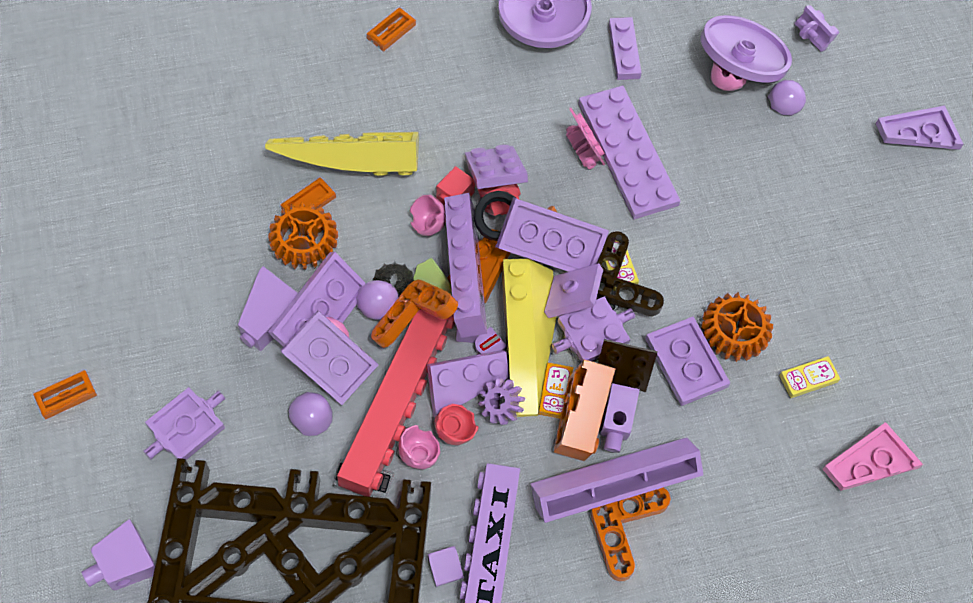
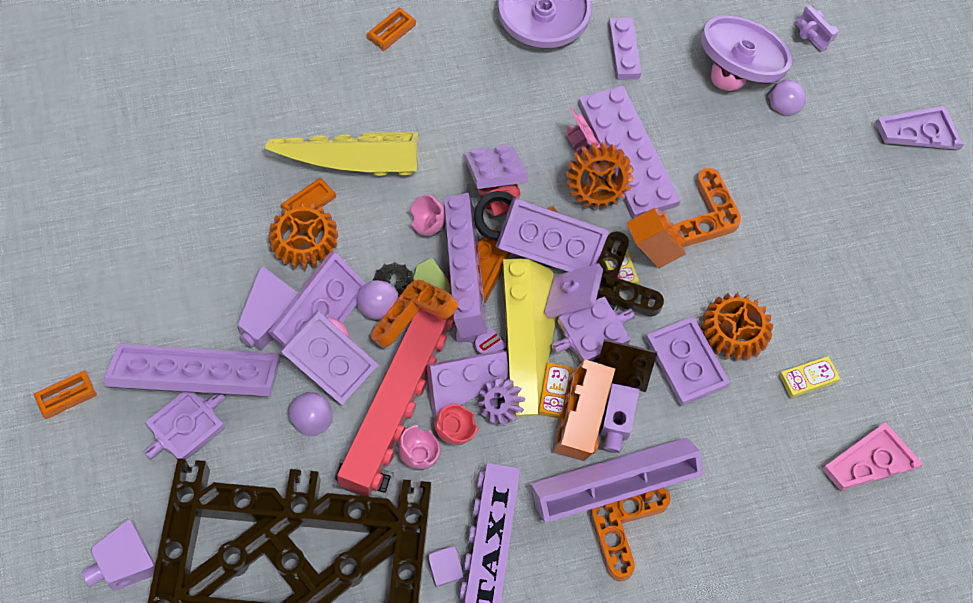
(192, 370): none -> lavender plate
(455, 183): coral brick -> none
(589, 191): none -> orange gear
(657, 237): none -> orange wedge
(716, 215): none -> orange beam

